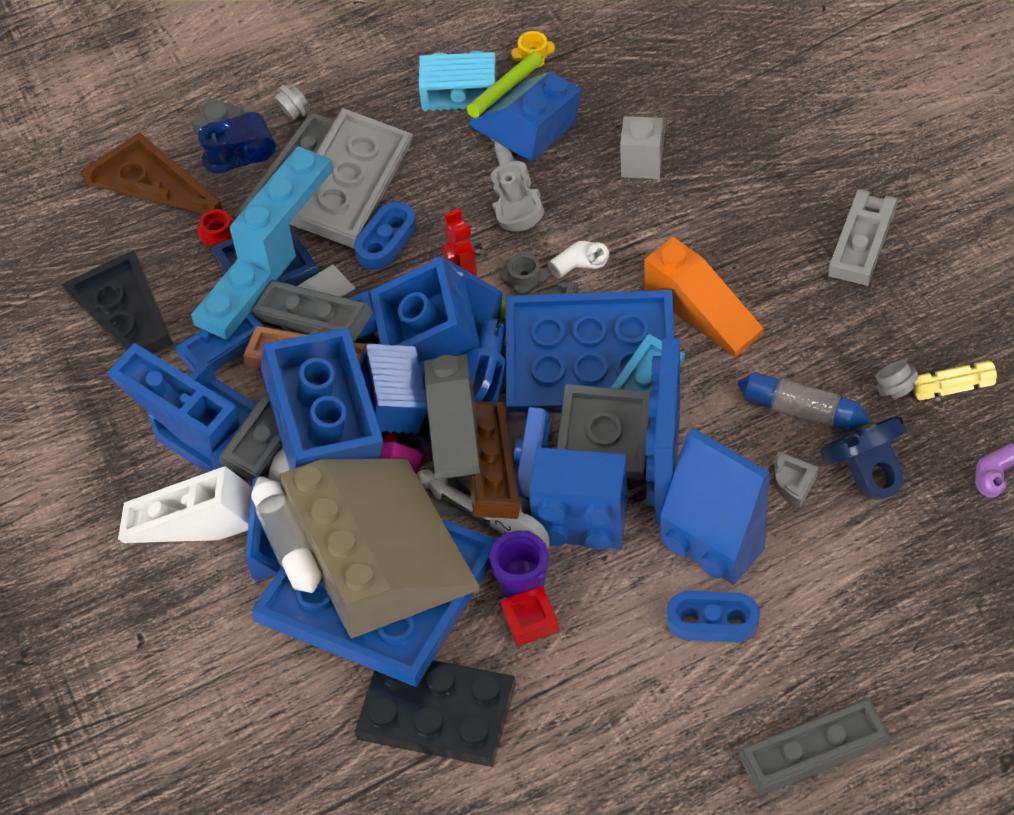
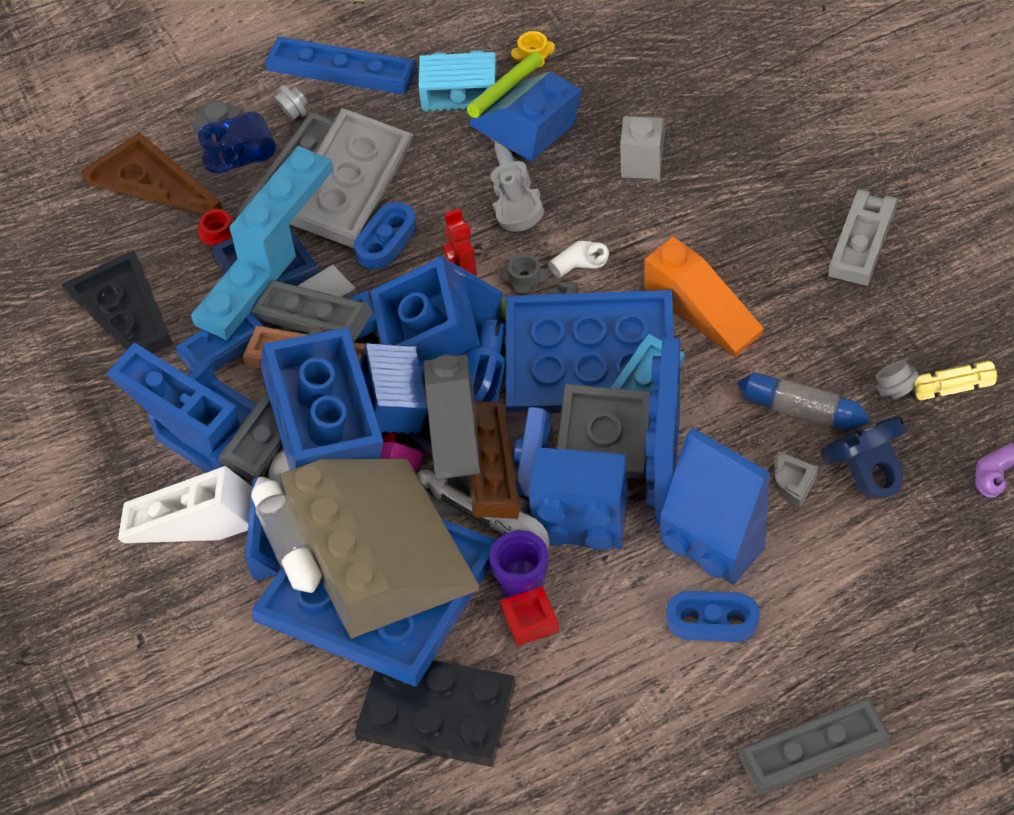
(341, 65): none -> blue tile

